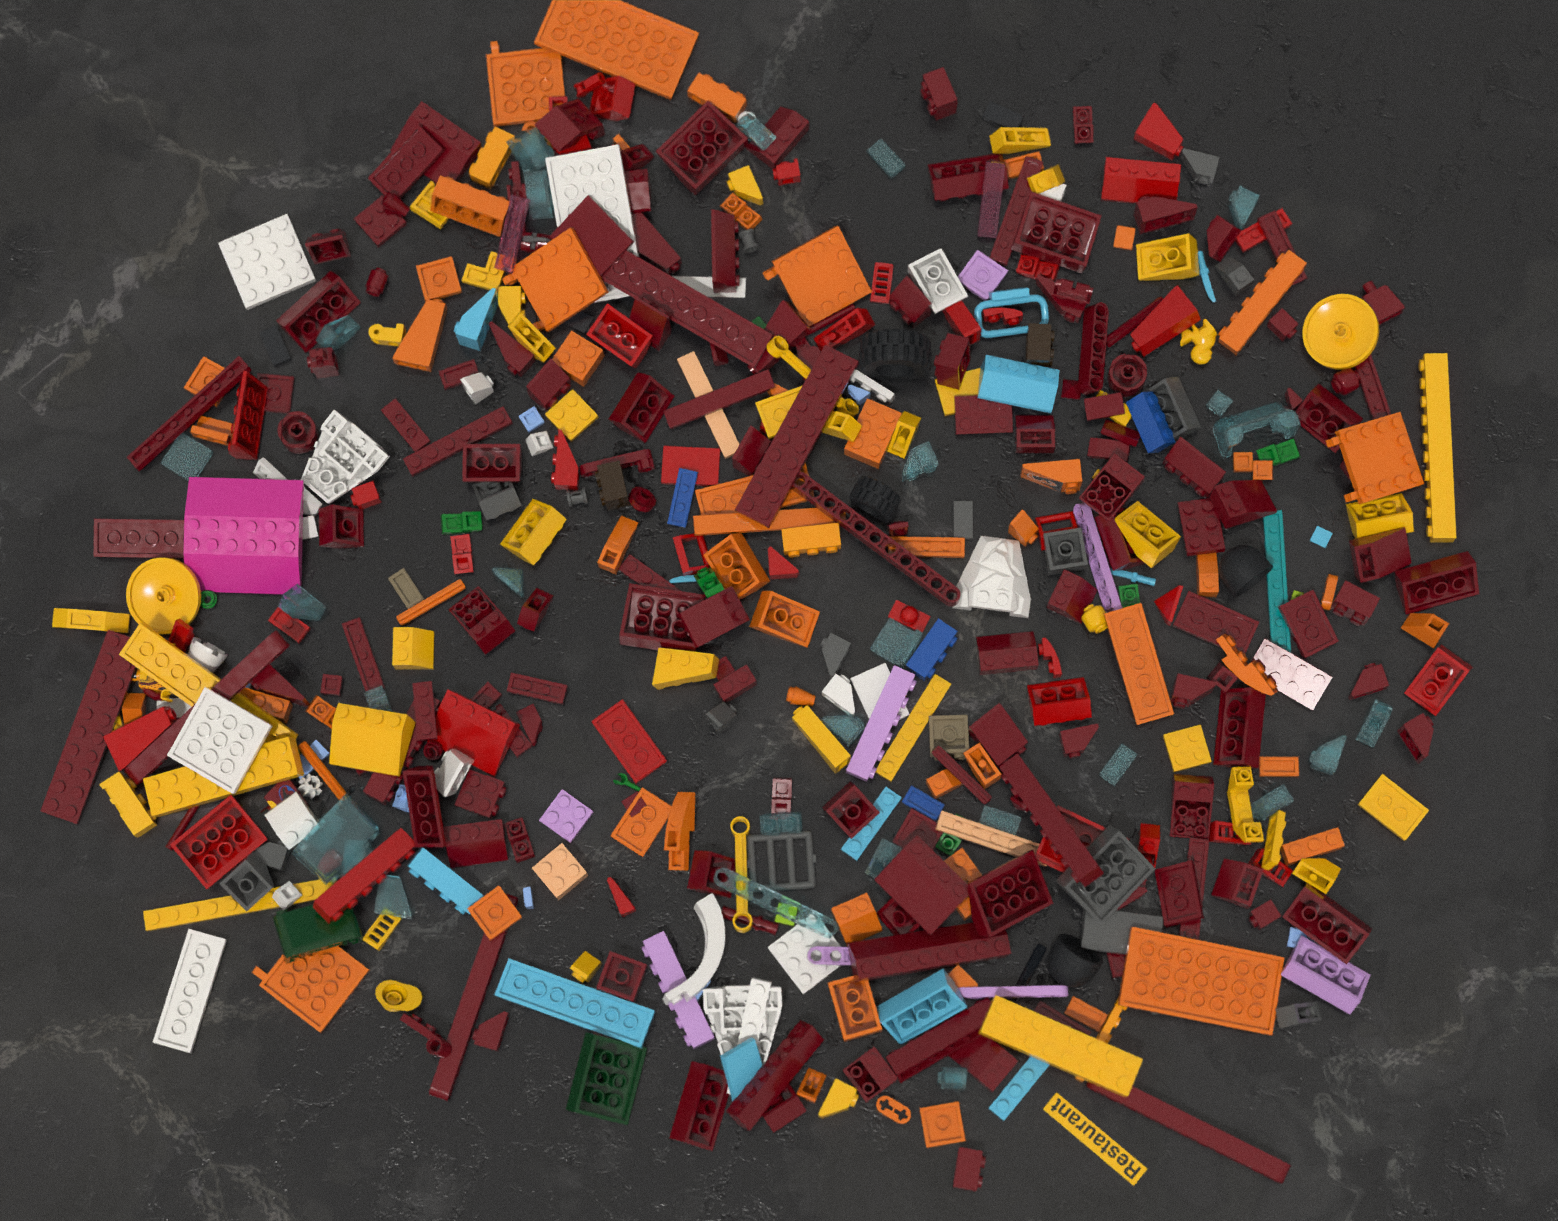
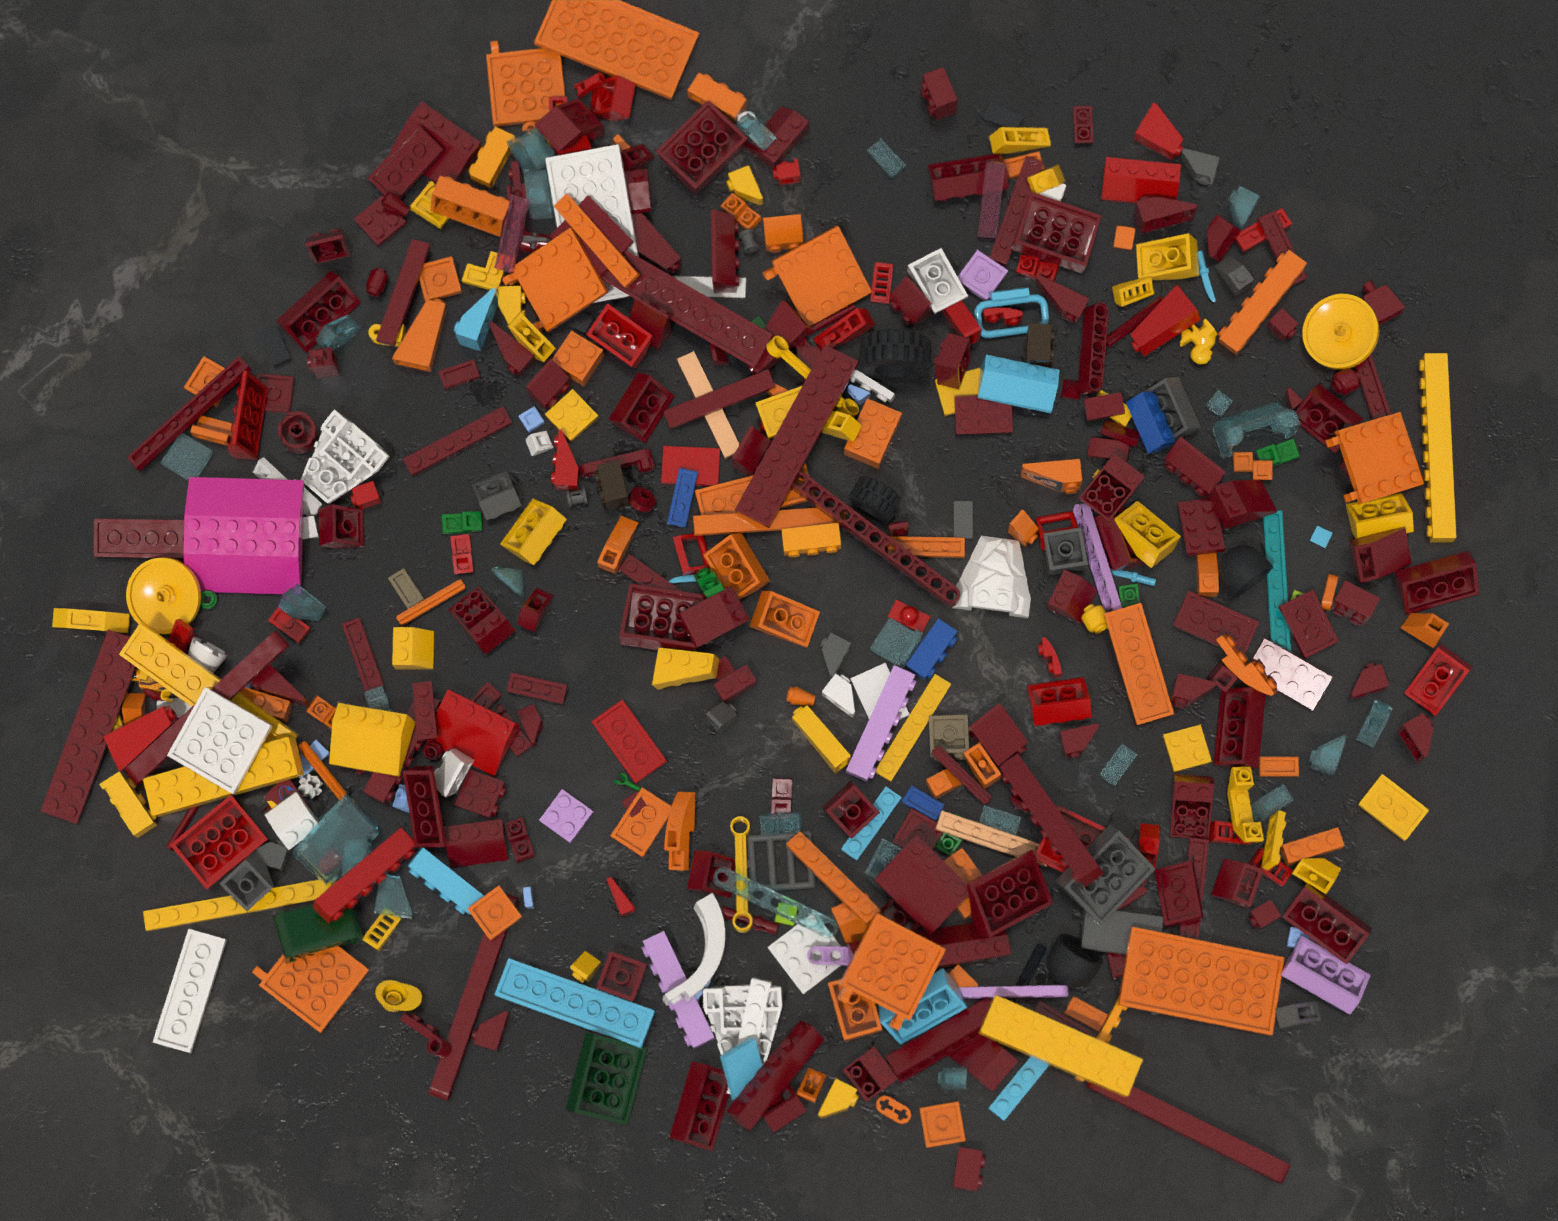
(267, 262): white plate -> none
(286, 895): white slope -> none
(331, 684): dark red plate -> none
(403, 292): none -> dark red tile
(405, 425): dark red plate -> none
(477, 386): white slope -> none
(492, 462): dark red slope -> none
(560, 871): light nougat brick -> none
(596, 240): none -> orange plate
(779, 567): red slope -> none
(783, 232): none -> orange slope
(832, 877): none -> orange plate
(844, 727): clear light blue slope -> none
(891, 968): none -> orange plate
(904, 434): yellow slope -> none
(919, 460): clear light blue slope -> none
(1007, 653): dark red slope -> none
(1035, 433): dark red slope -> none
(1064, 290): dark red hinge -> none
(1095, 1139): yellow sticker -> none
(1121, 293): none -> yellow slope
(1131, 365): dark red brick -> none
(1168, 603): red slope -> none

